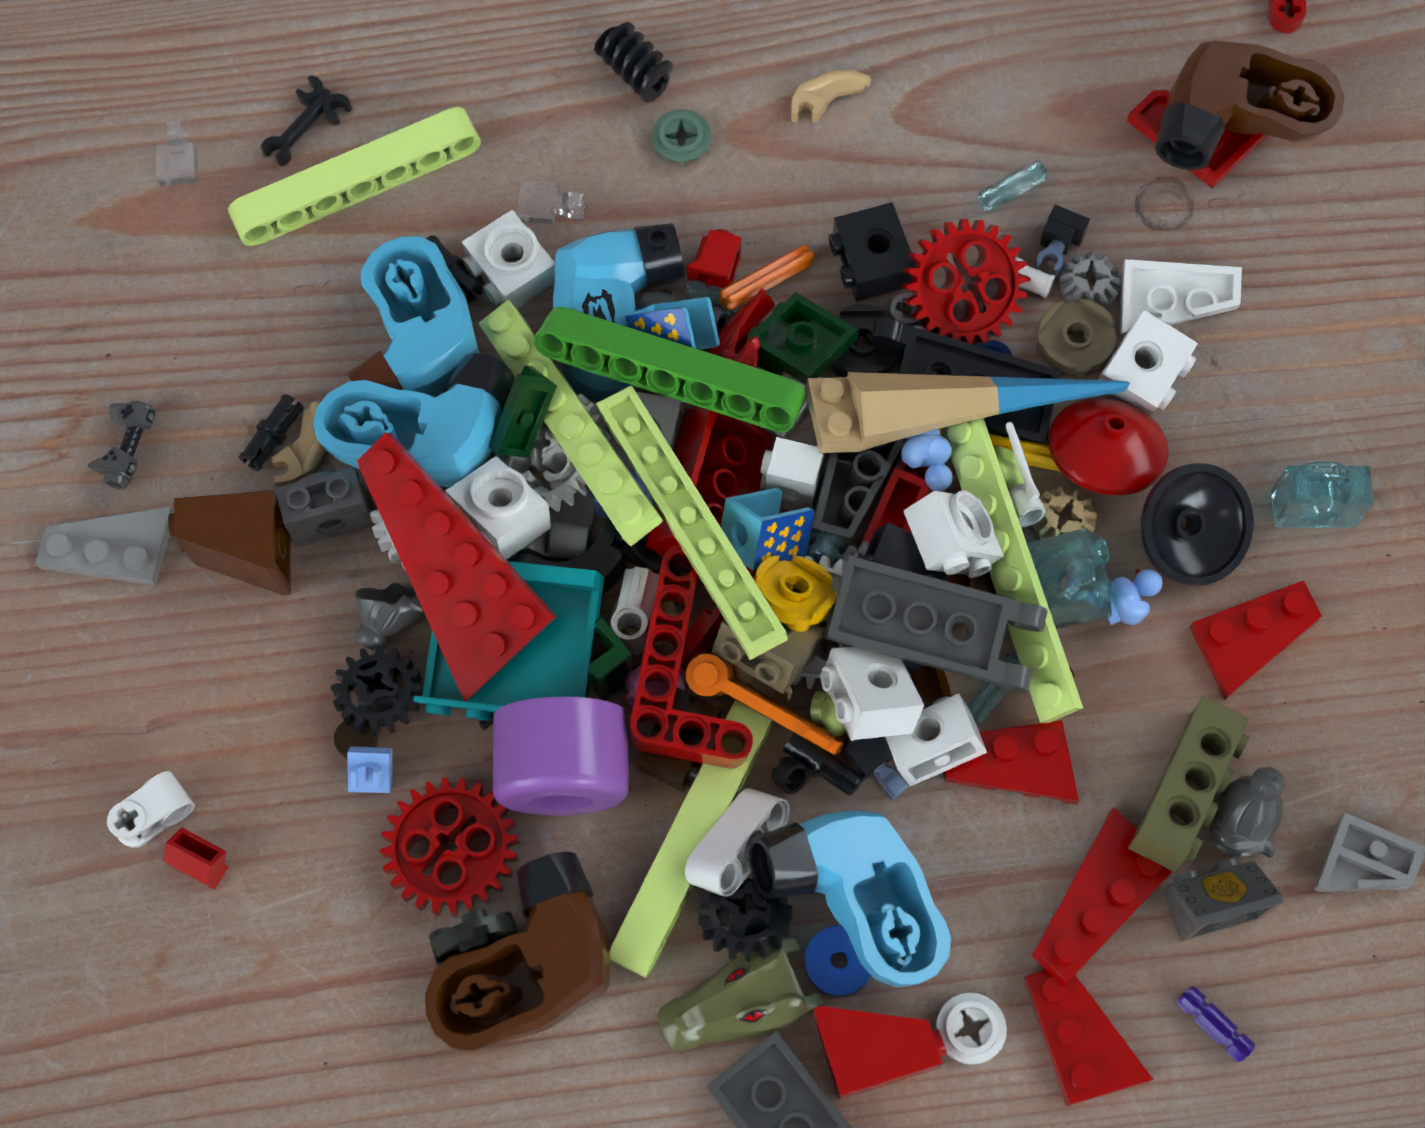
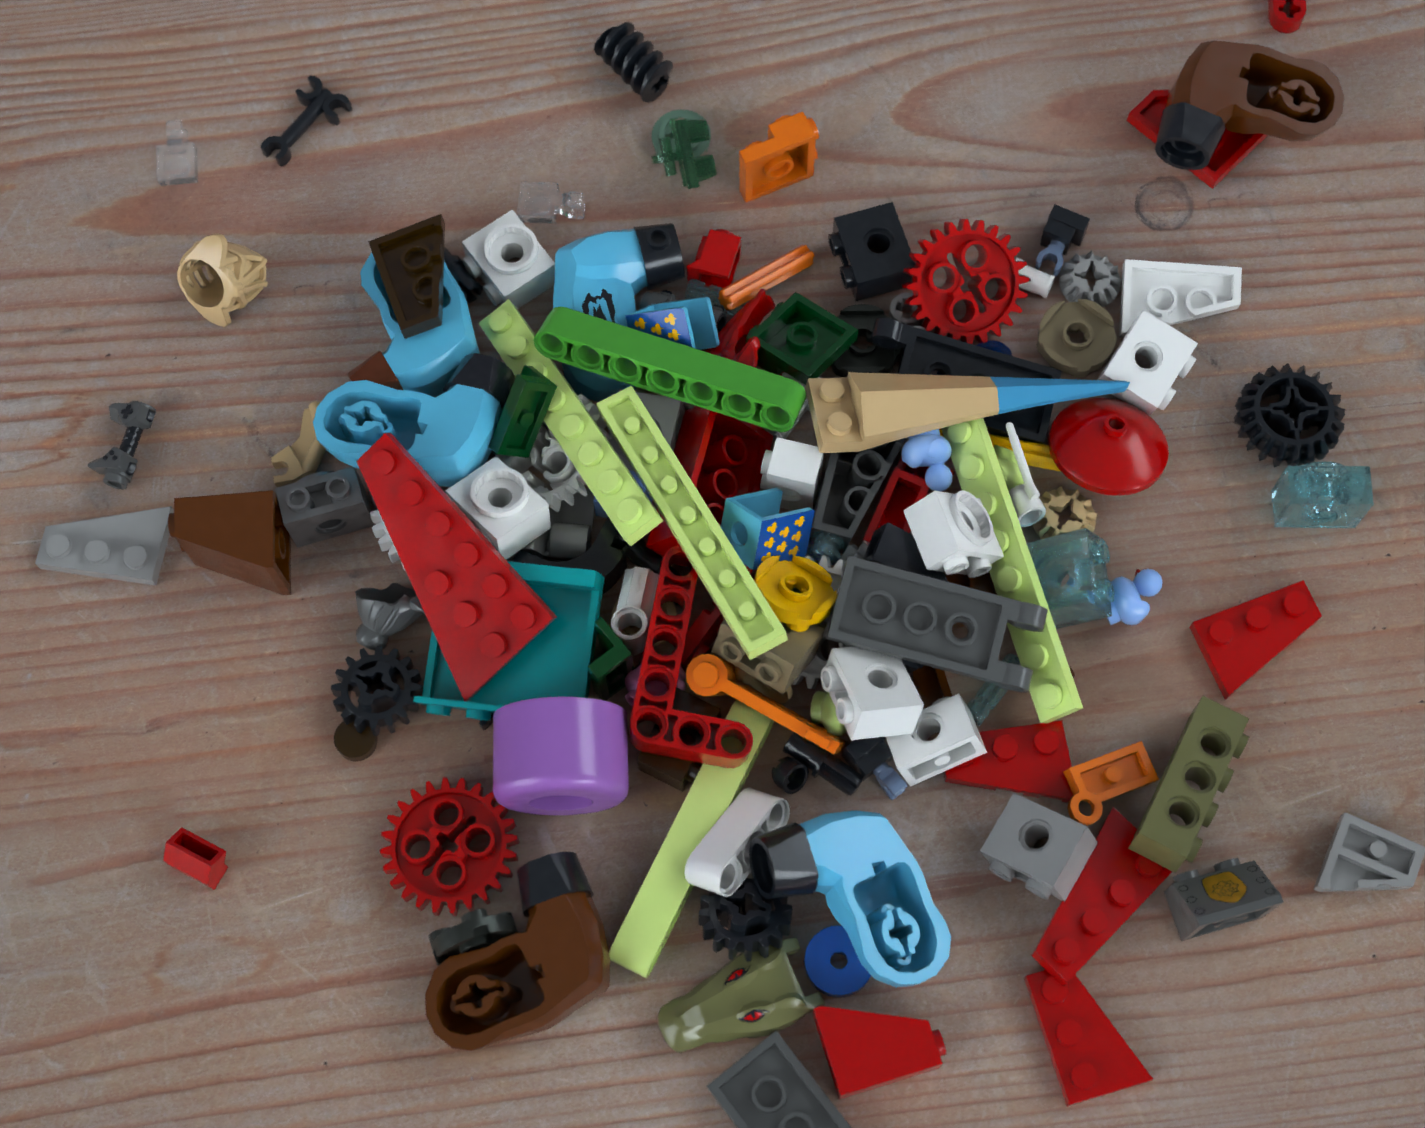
(154, 809): white piece -> none
(234, 275): none -> tan piece
(271, 432): black pin -> none
(353, 176): yellowish green beam -> none
(370, 769): light blue tile -> none
(413, 273): none -> dark brown wing
(684, 134): none -> clear green hips
(781, 159): none -> orange plate
(824, 88): tan piece -> none
(990, 1036): white gear -> none
(1012, 185): clear light blue axle -> none
(1046, 869): none -> light grey brick
(1107, 779): none -> orange hinge
(1215, 529): black dish -> none
(1216, 1024): dark purple axle -> none
(1249, 814): dark grey hair -> none
(1304, 401): none -> black gear

